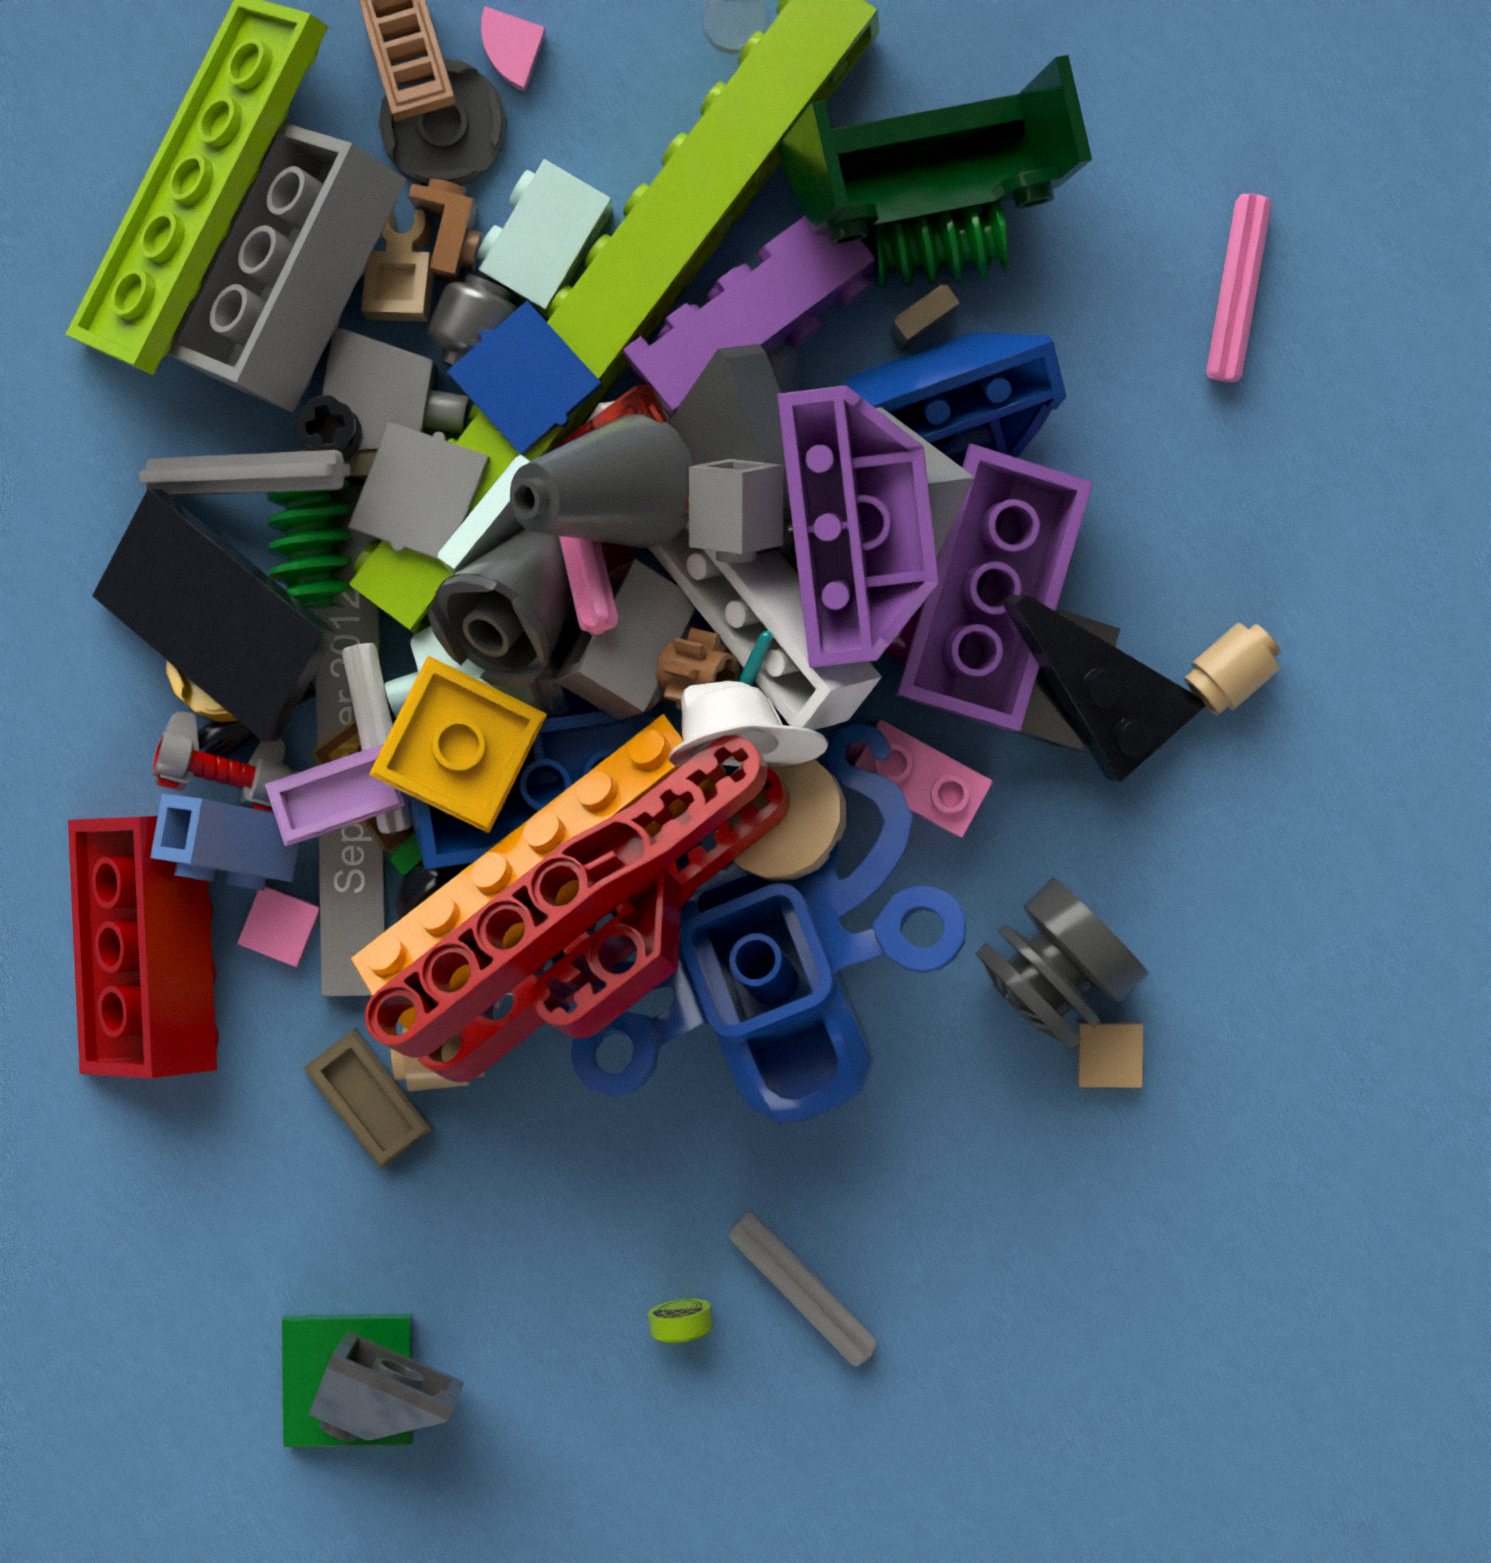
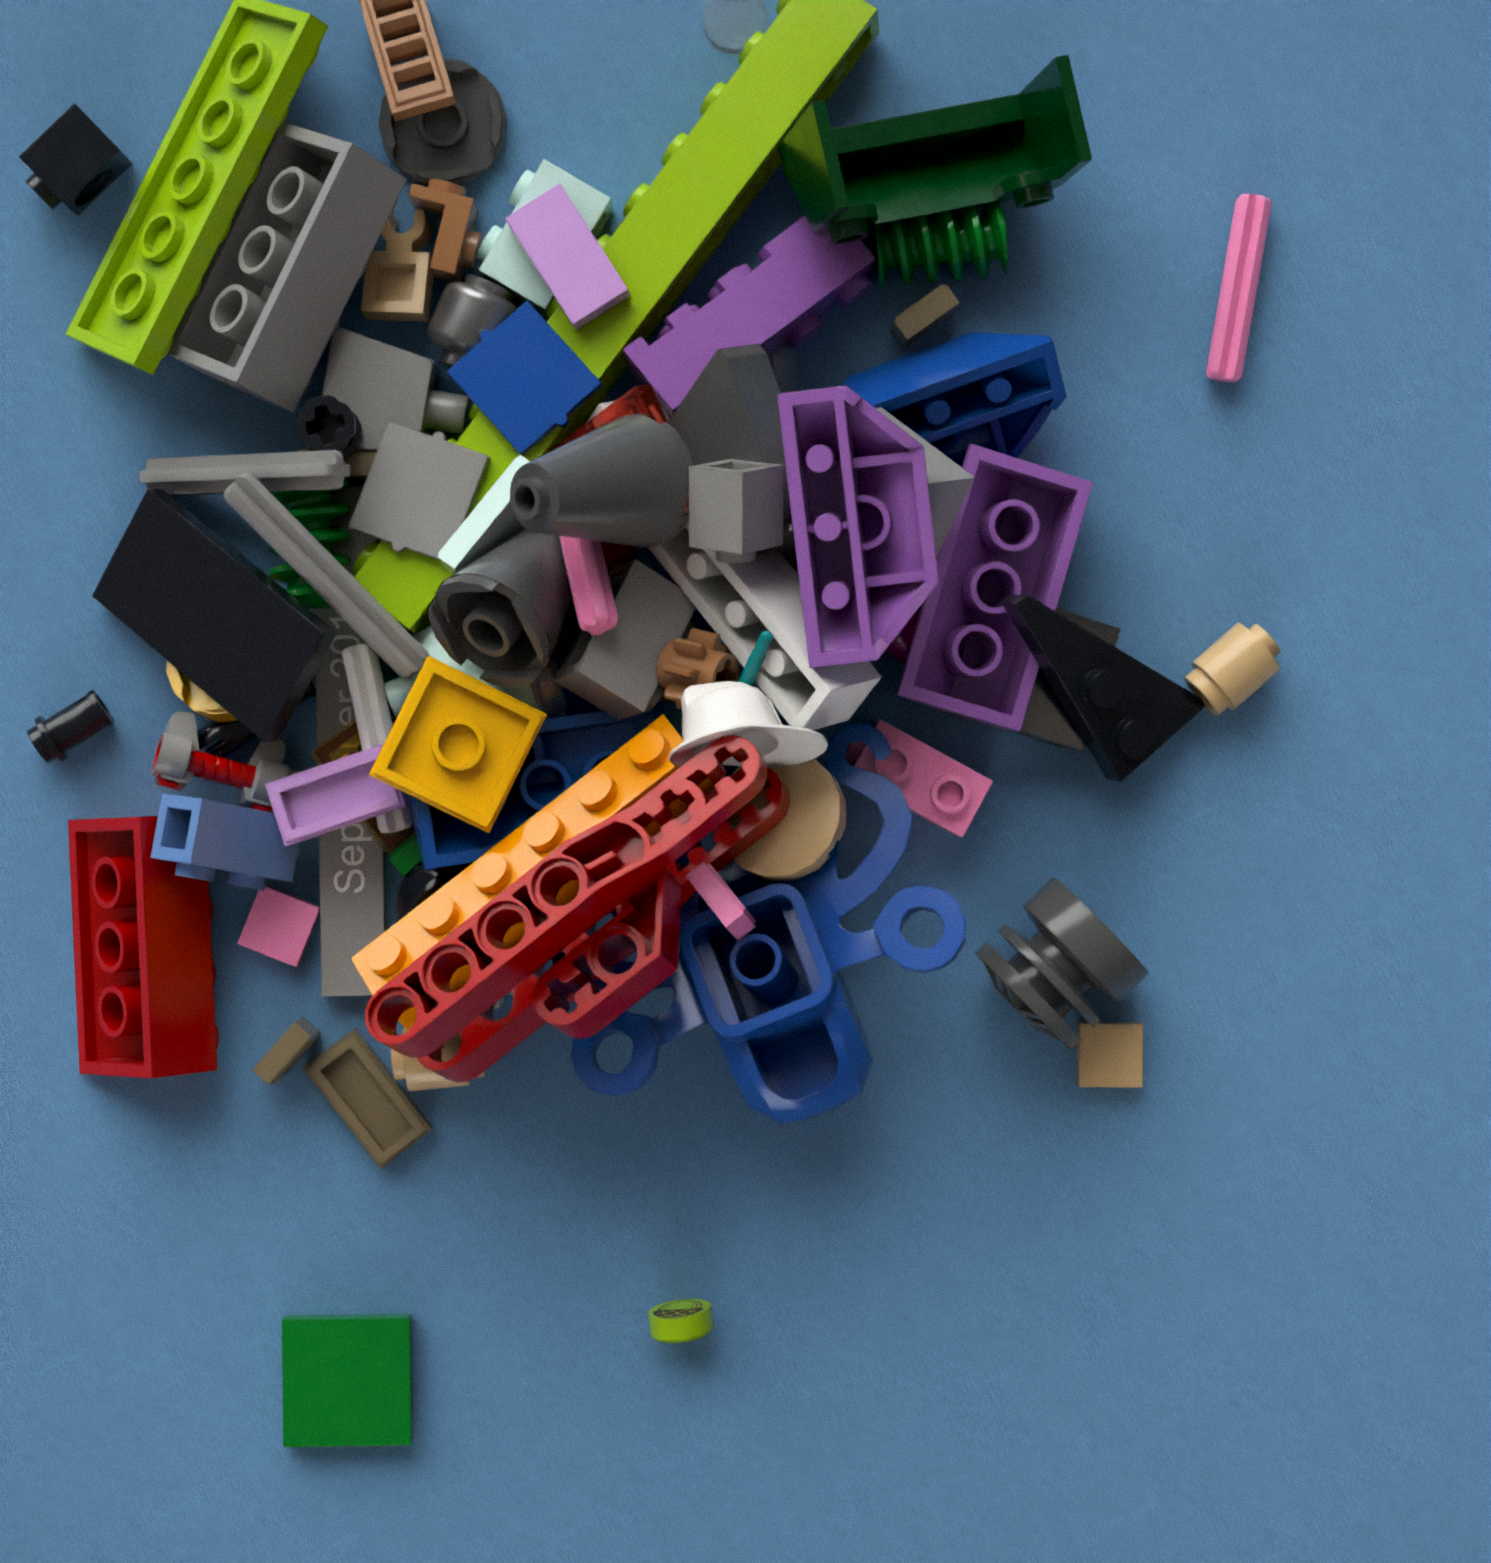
(70, 727): none -> black pin
(73, 162): none -> black brick
(286, 1051): none -> dark tan tile
(325, 575): none -> light grey axle
(380, 1392): flat silver slope -> none
(511, 45): bright pink tile -> none
(568, 256): none -> lavender tile
(722, 900): none -> bright pink tile
(803, 1289): light grey axle -> none

